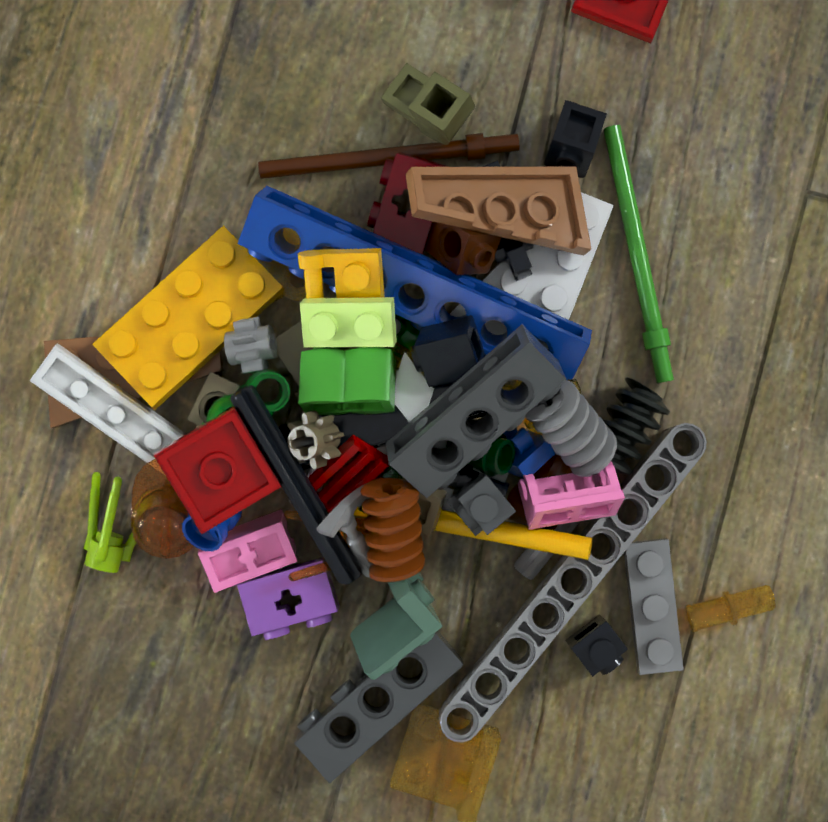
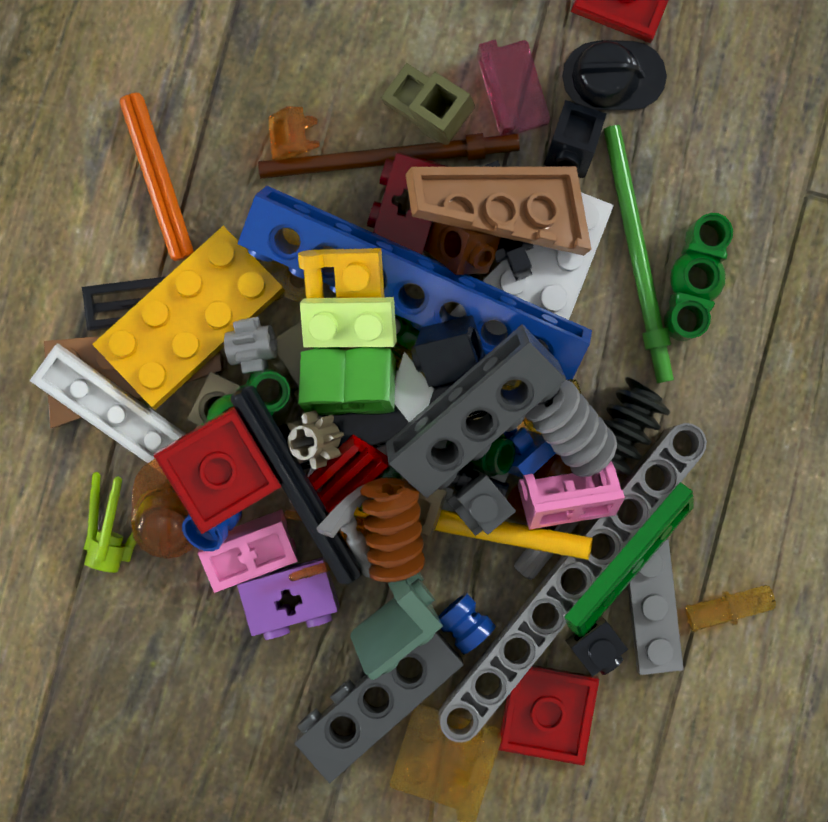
(112, 288): none -> black tile
(156, 176): none -> orange axle
(288, 133): none -> clear orange tile
(467, 626): none -> blue wheel
(513, 86): none -> clear pink panel
(550, 715): none -> red tile
(614, 75): none -> black piece
(630, 560): none -> green tile
(710, 261): none -> green piece

